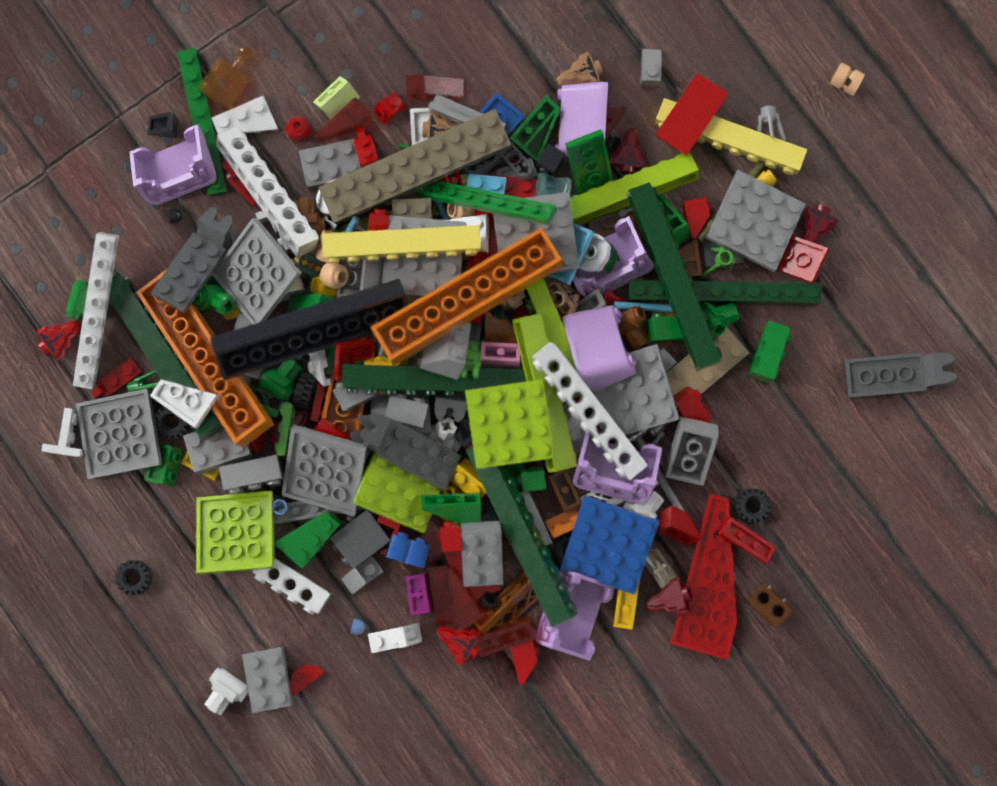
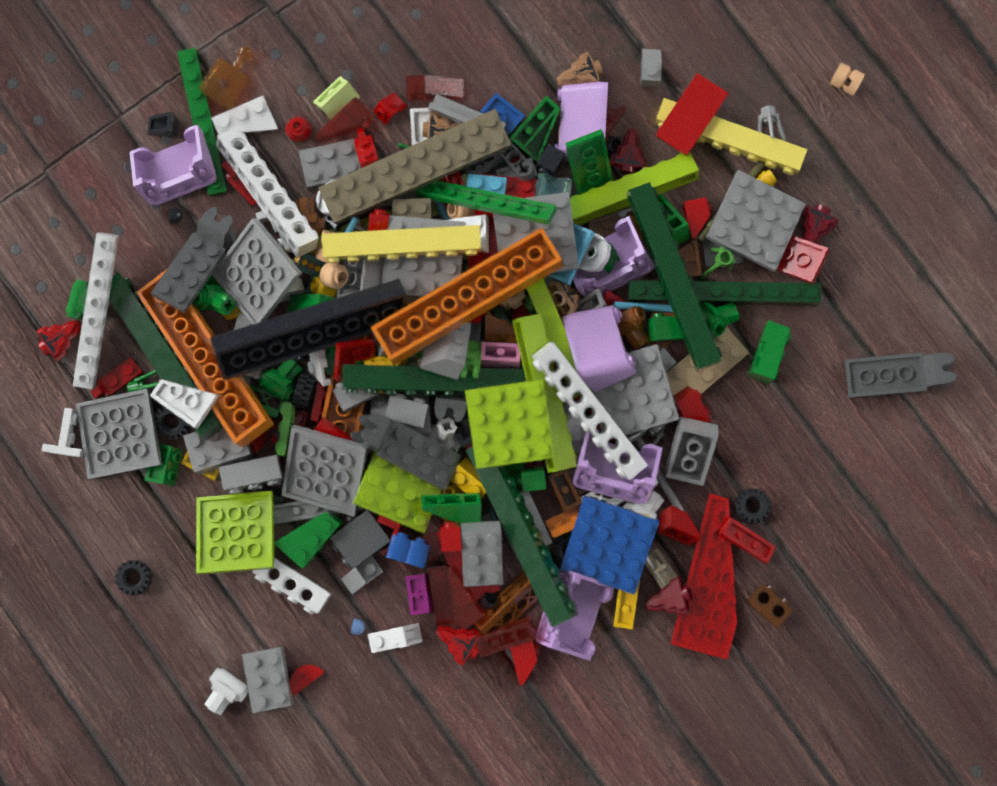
(279, 503): medium blue hinge -> none

